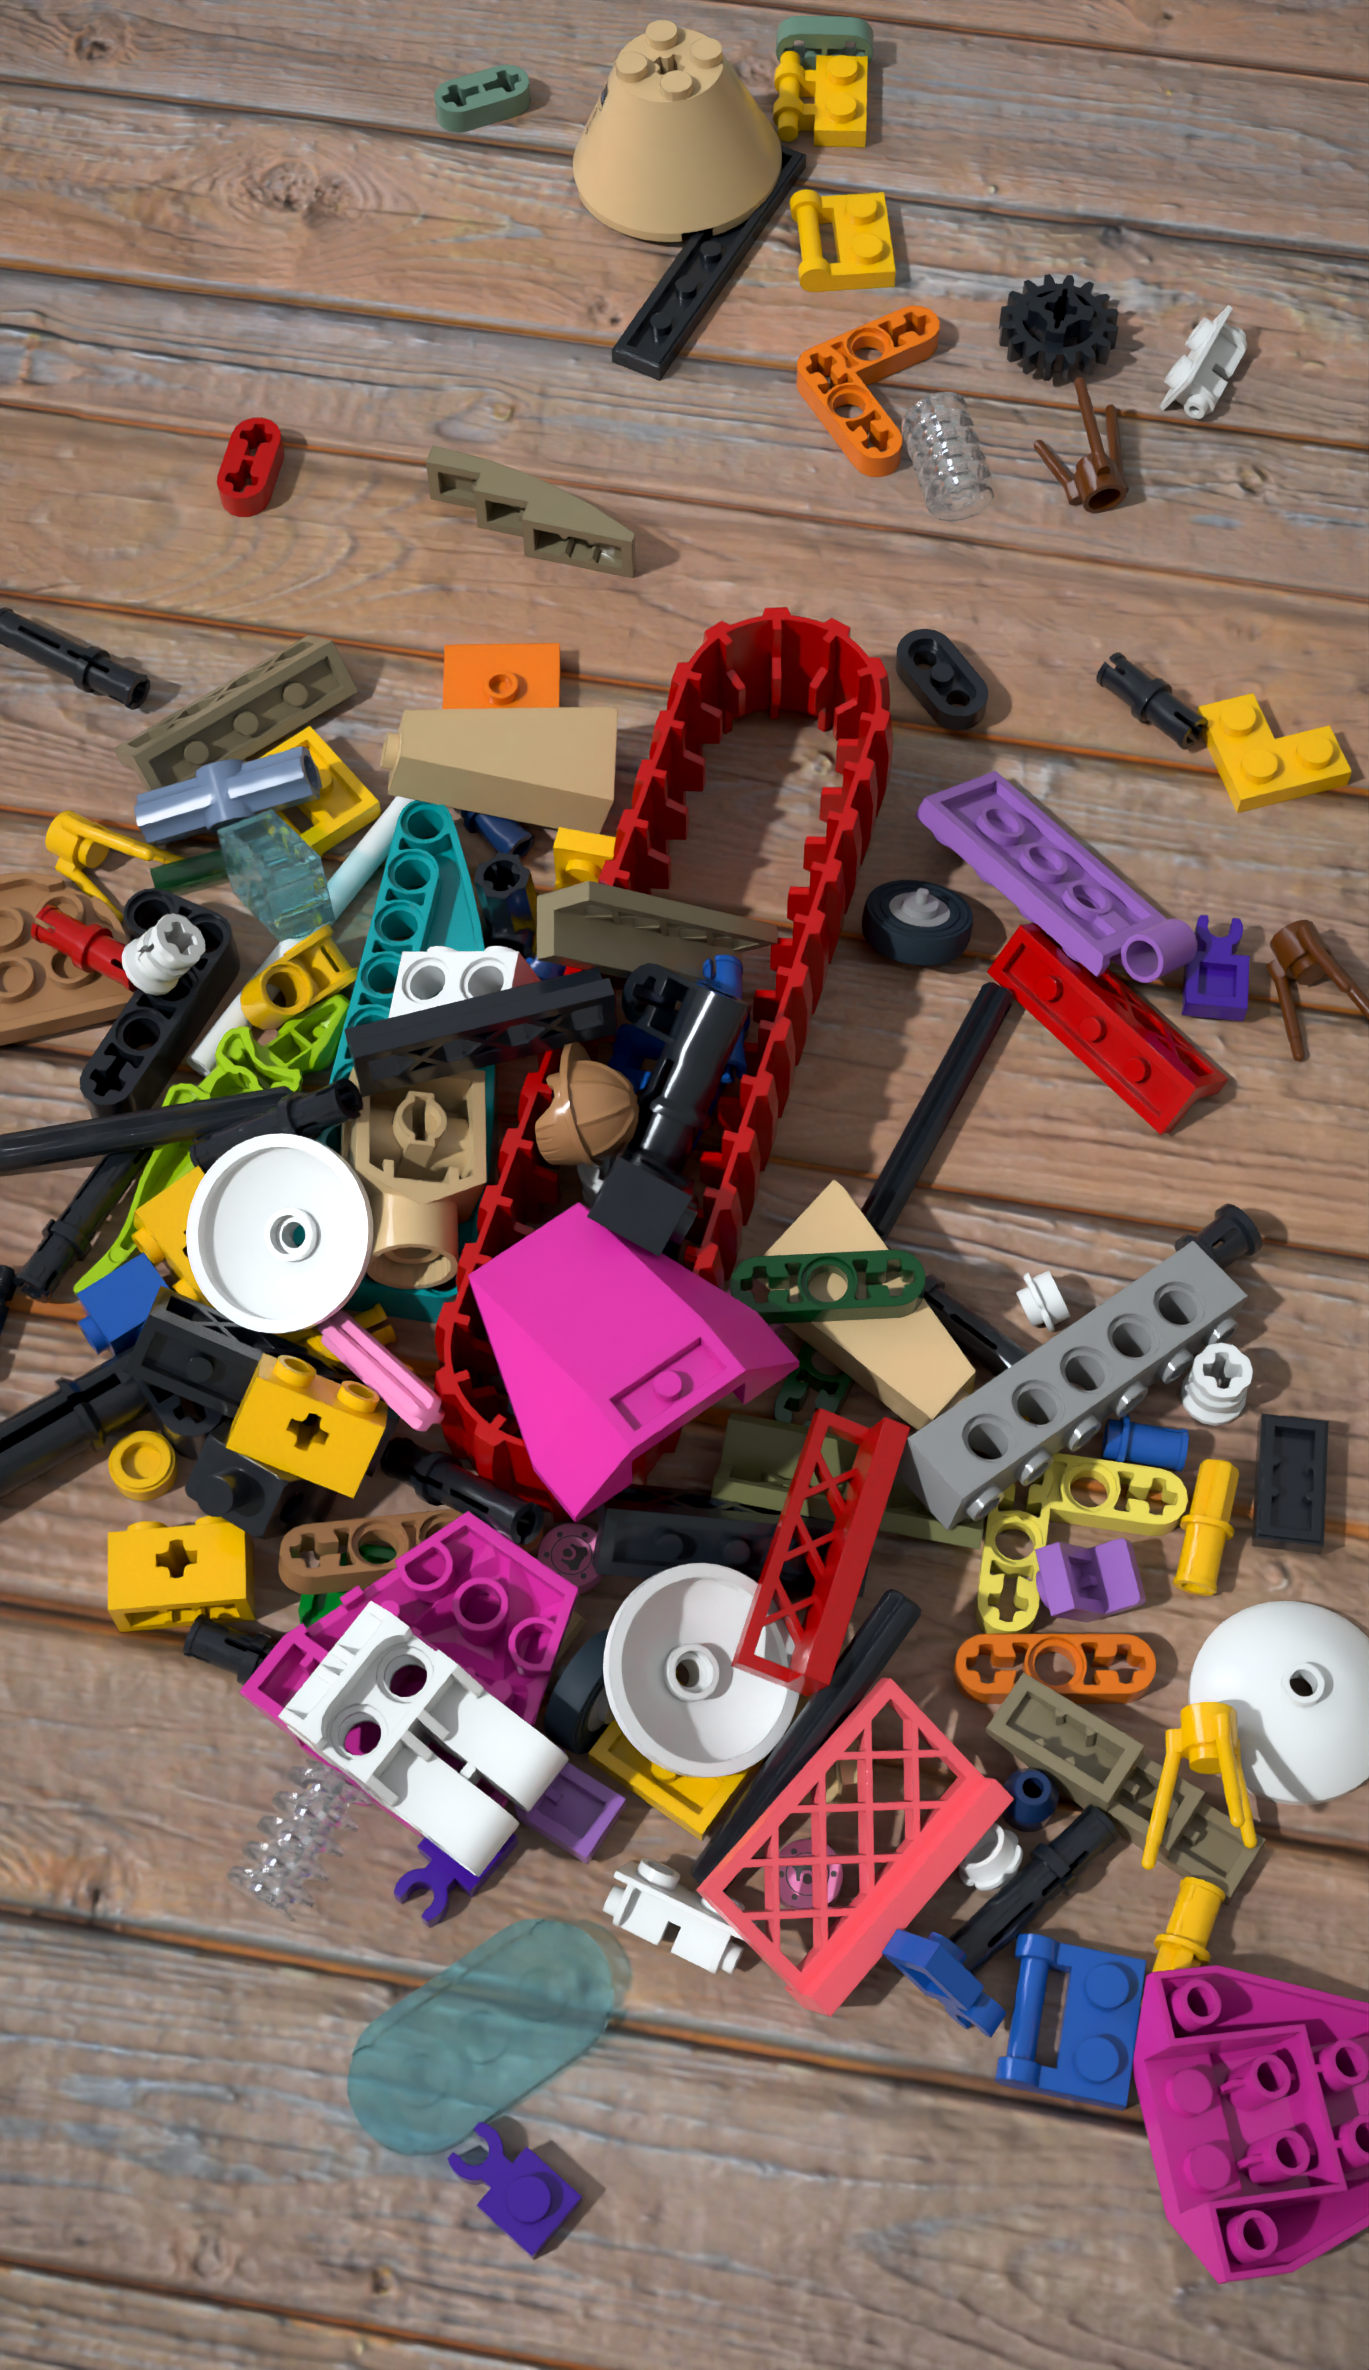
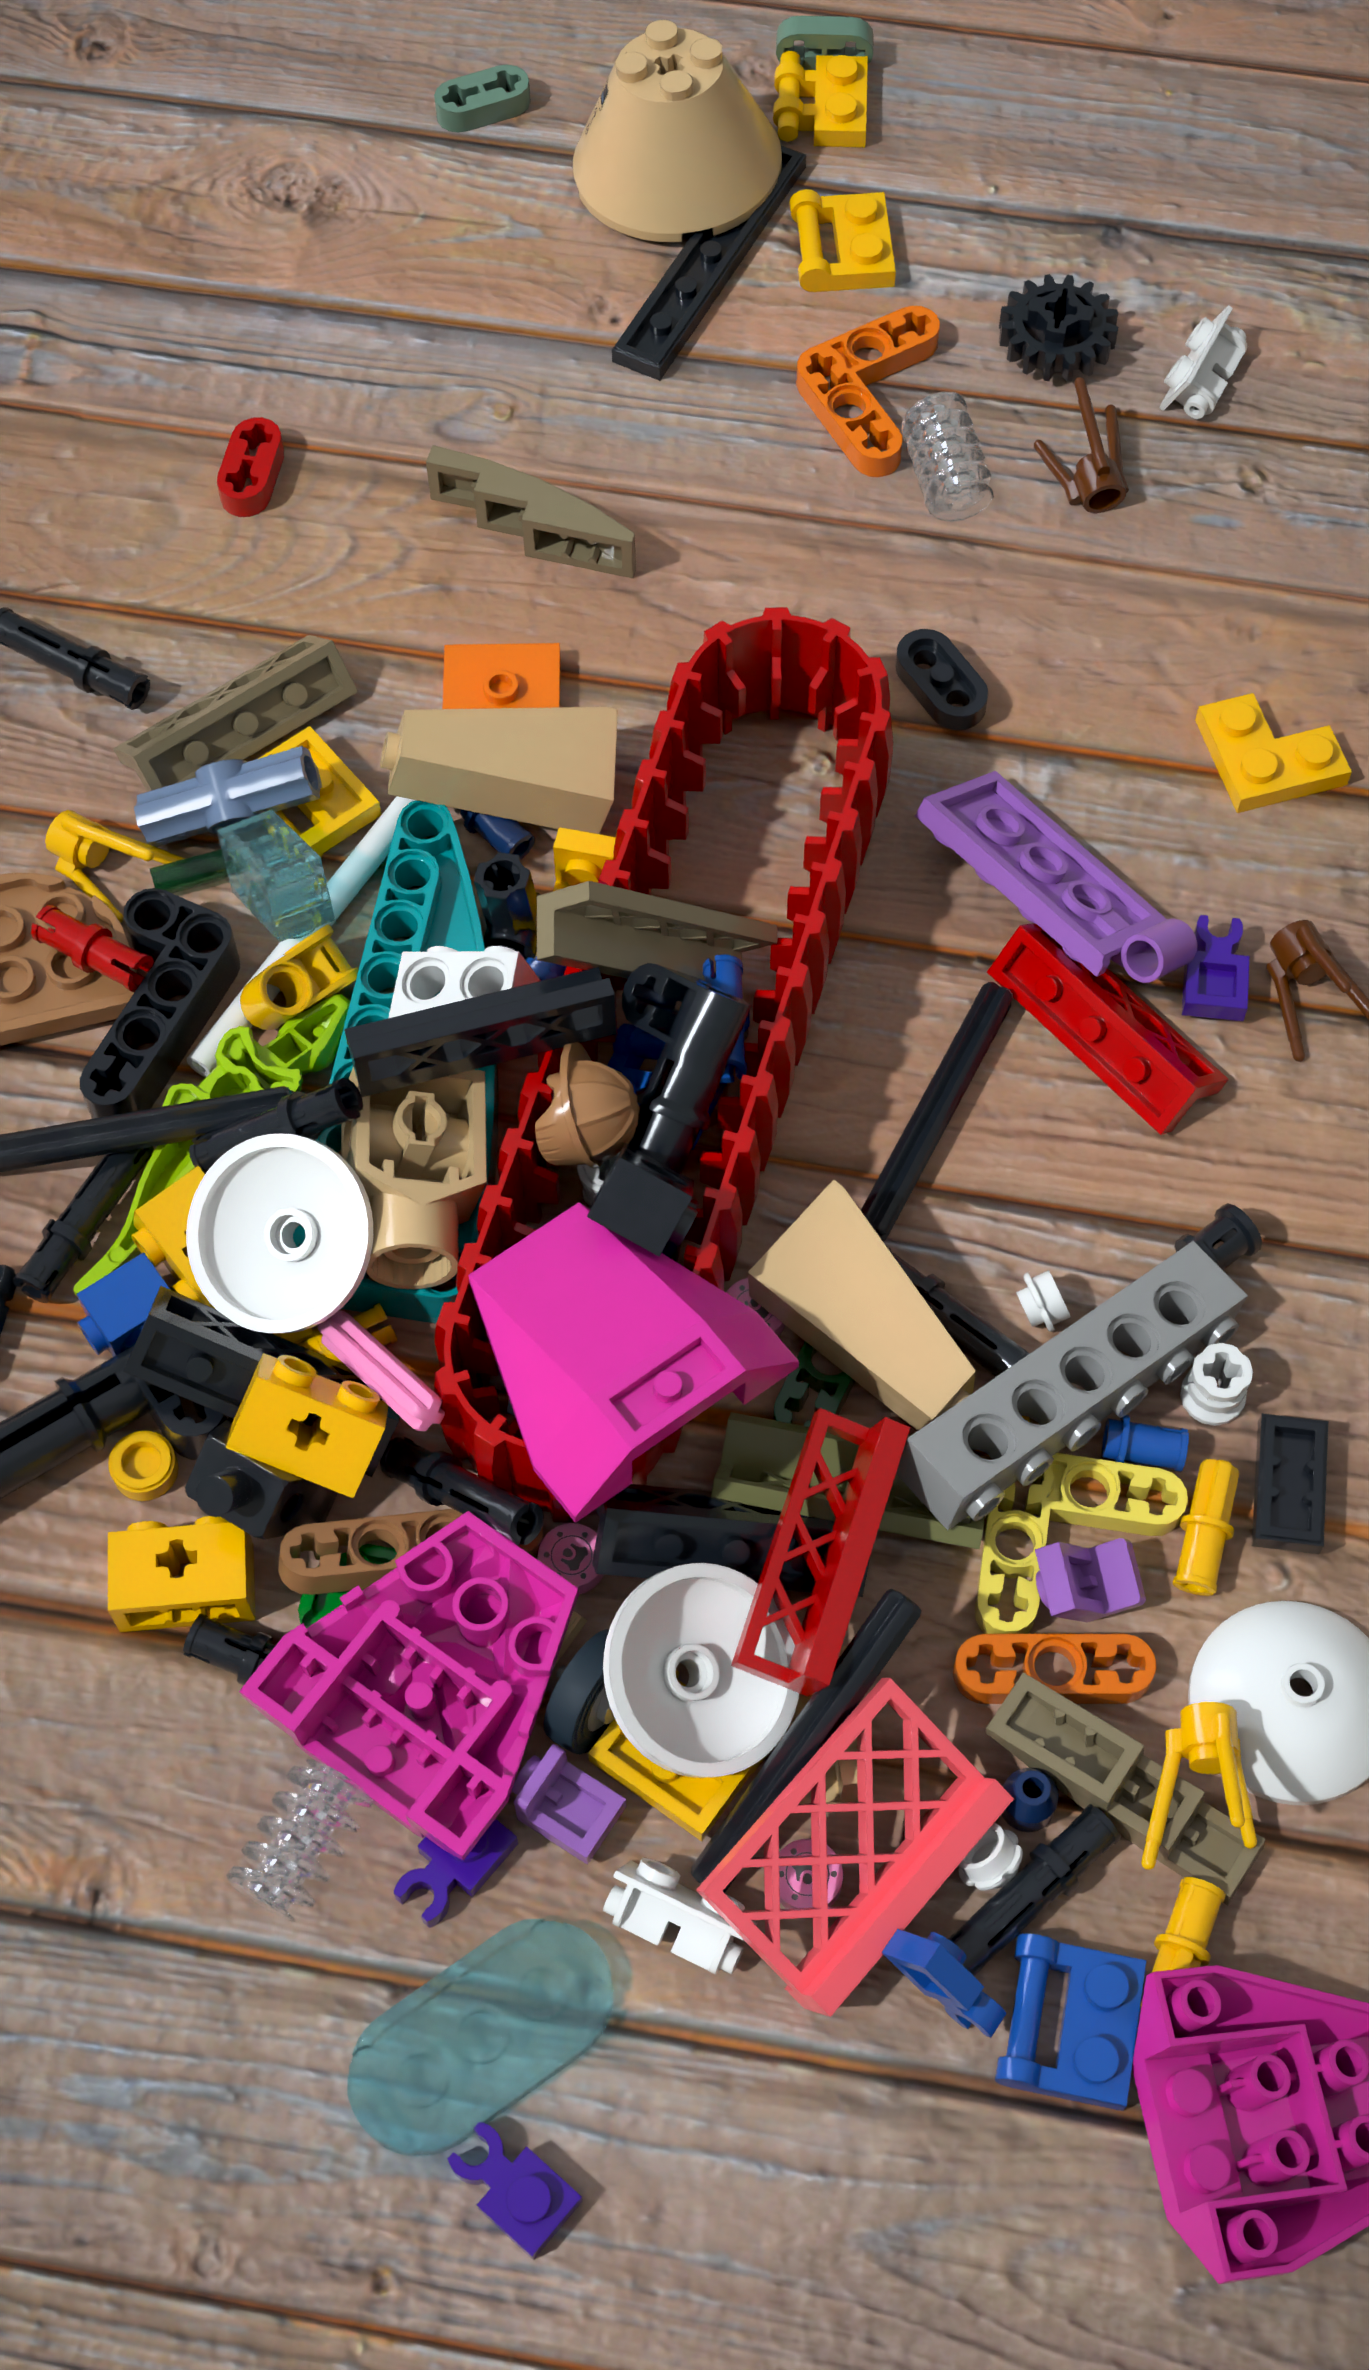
(163, 954): white bush -> none
(449, 1712): white connector -> none
(845, 1264): dark green beam -> none
(917, 922): black wheel -> none
(1151, 701): black pin -> none

